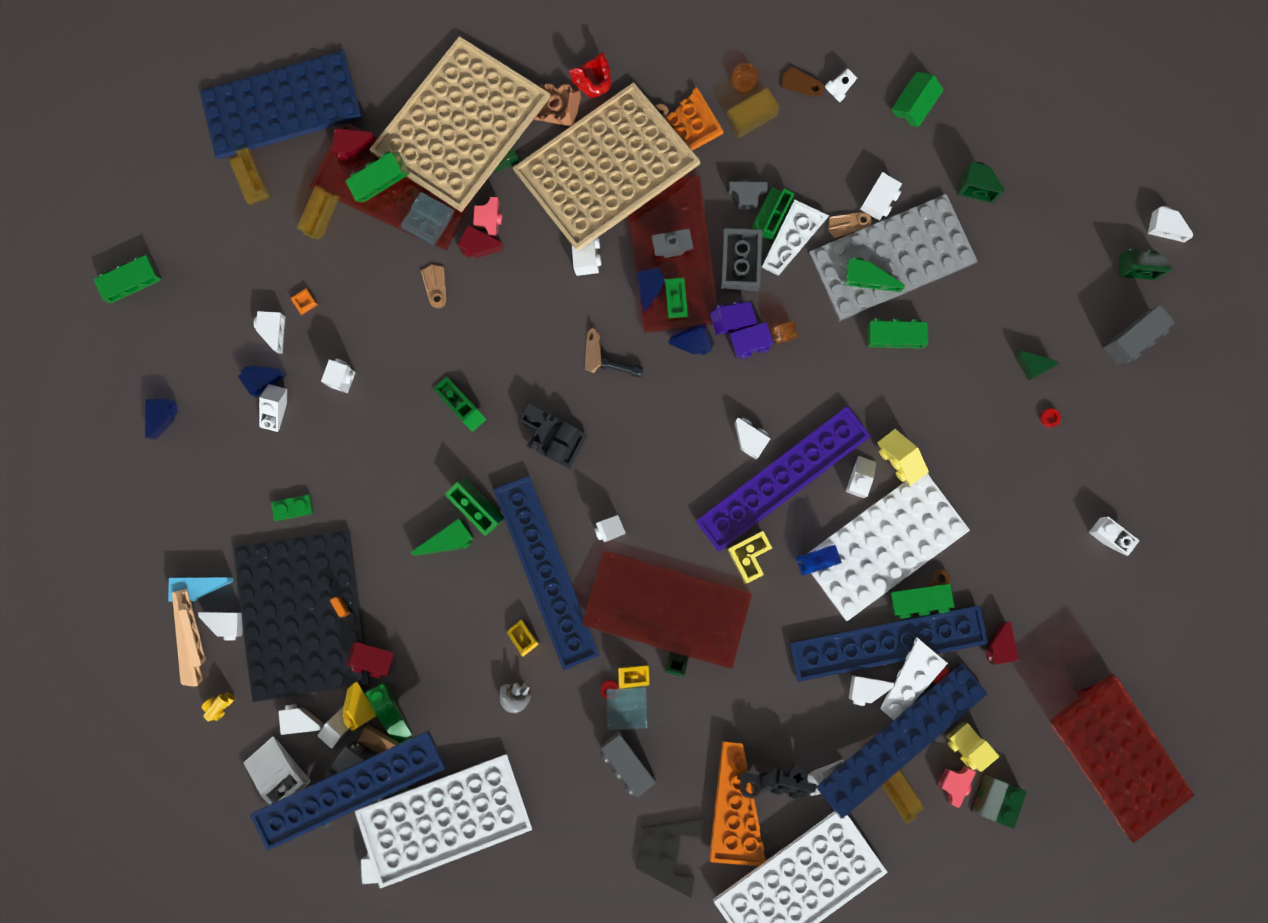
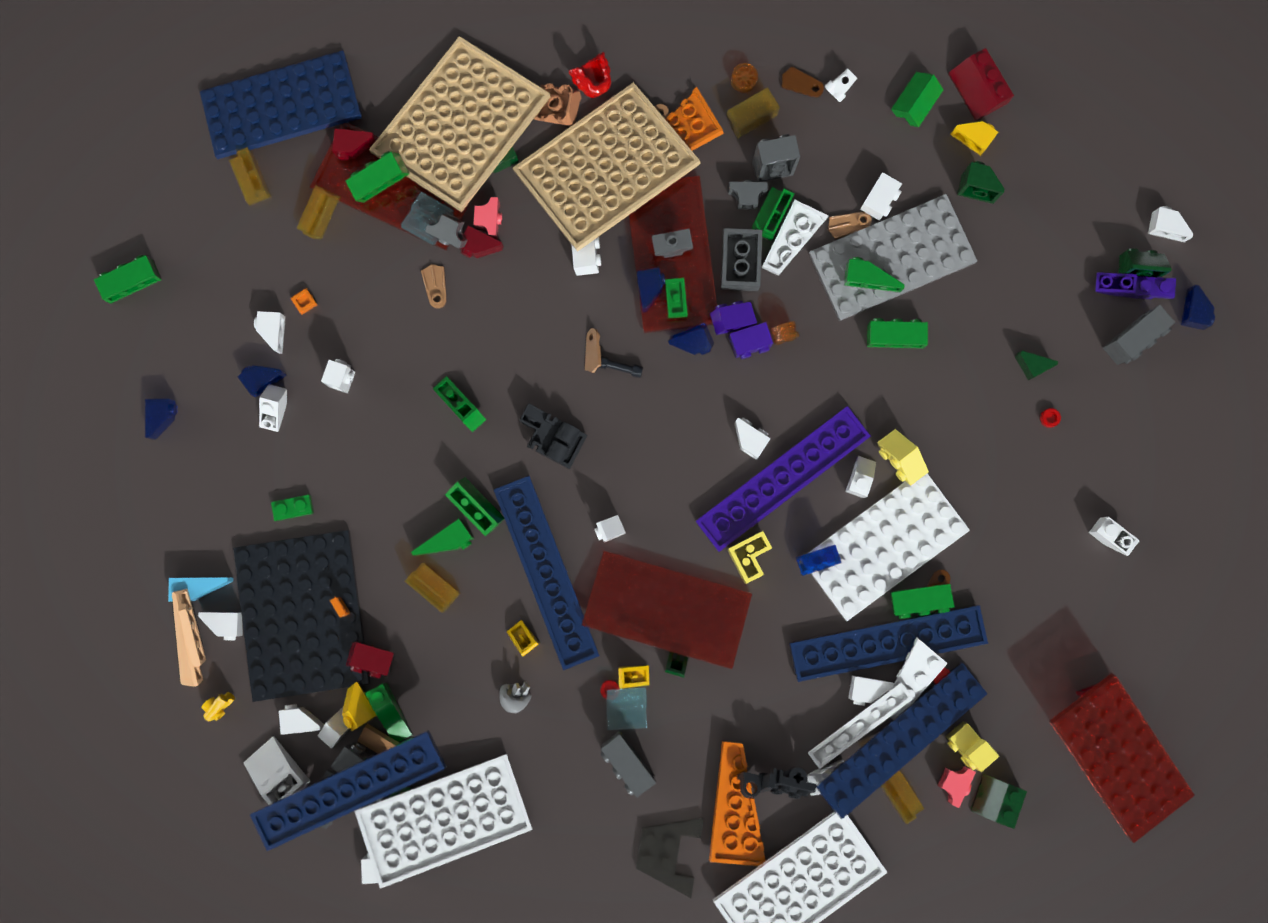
(432, 587): none -> clear yellow piece
(448, 231): none -> dark grey brick
(776, 158): none -> dark grey brick
(860, 725): none -> white plate
(975, 135): none -> yellow slope
(981, 84): none -> dark red slope
(1002, 646): dark red slope -> none
(1134, 286): none -> dark purple slope
(1198, 309): none -> clear blue slope

